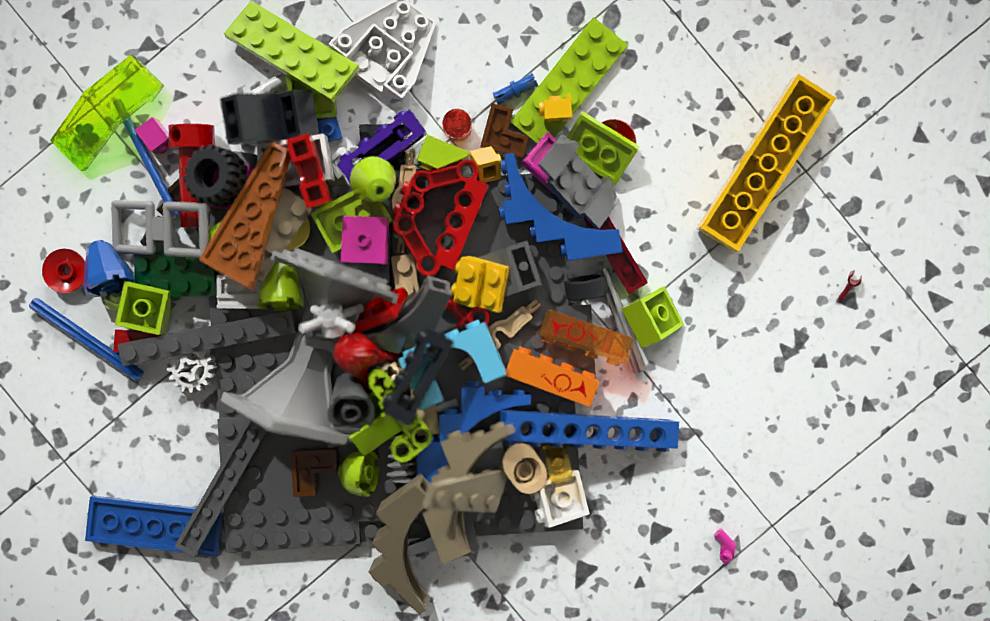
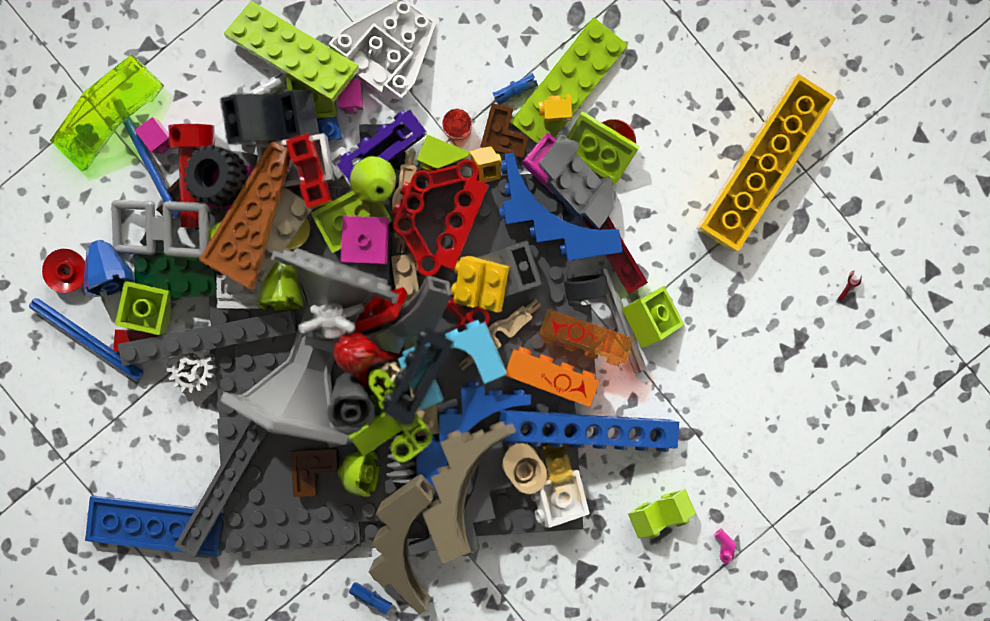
(112, 301): yellowish green plate -> none
(351, 97): none -> dark pink brick
(370, 598): none -> blue axle
(469, 493): dark tan wing -> none
(652, 517): none -> lime brick

